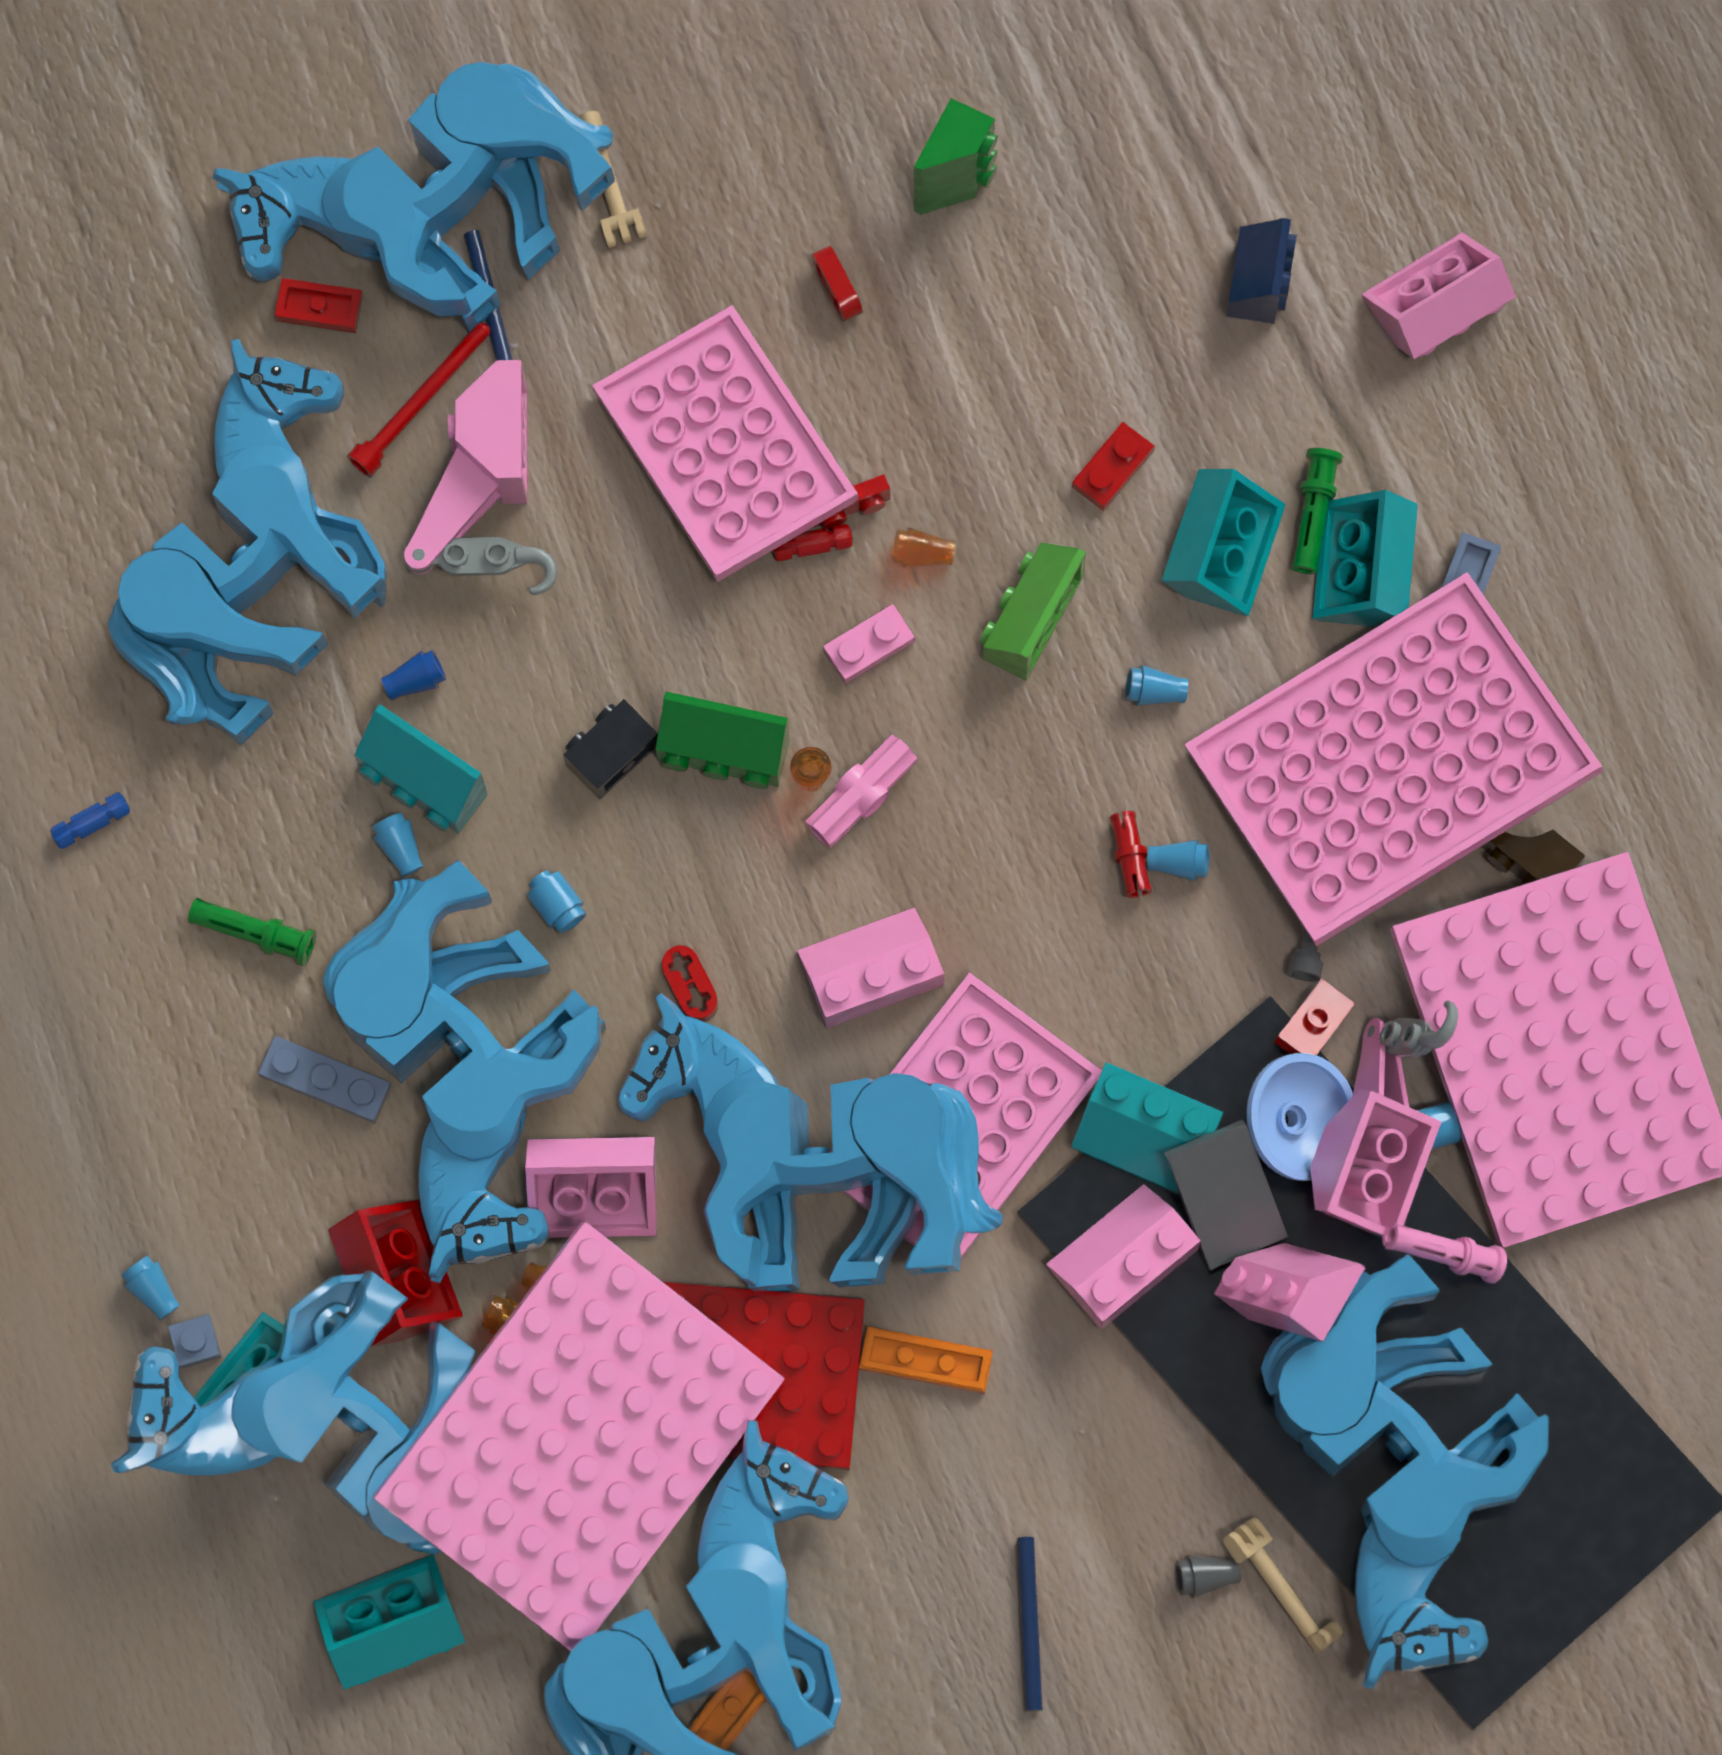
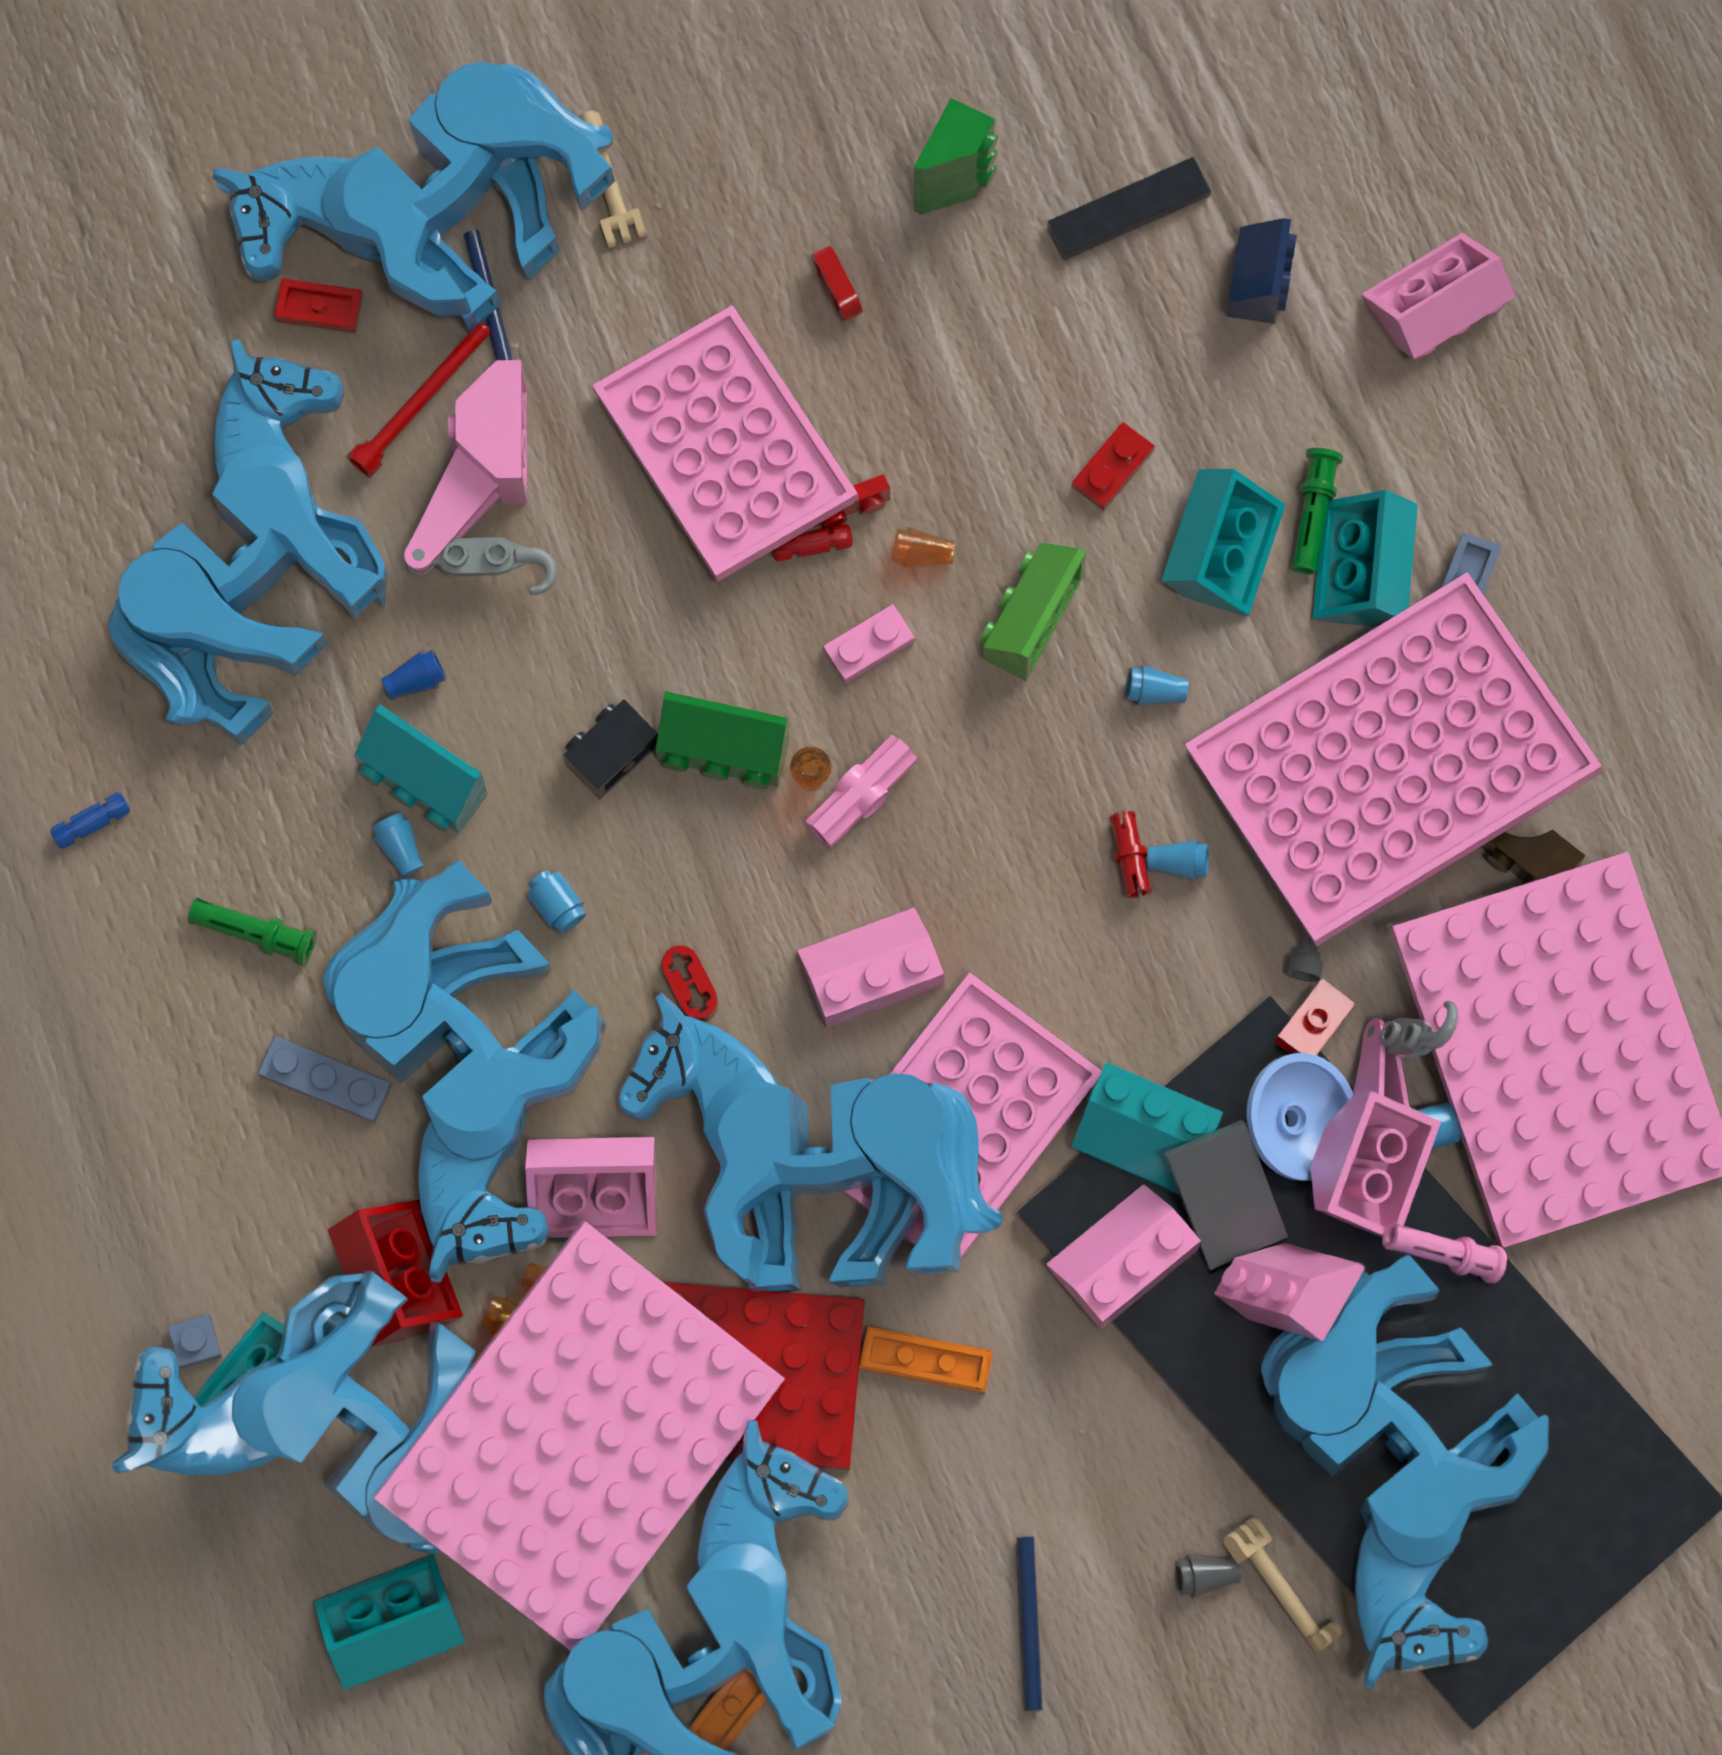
(151, 1287): dark azure cone -> none
(1128, 208): none -> black tile

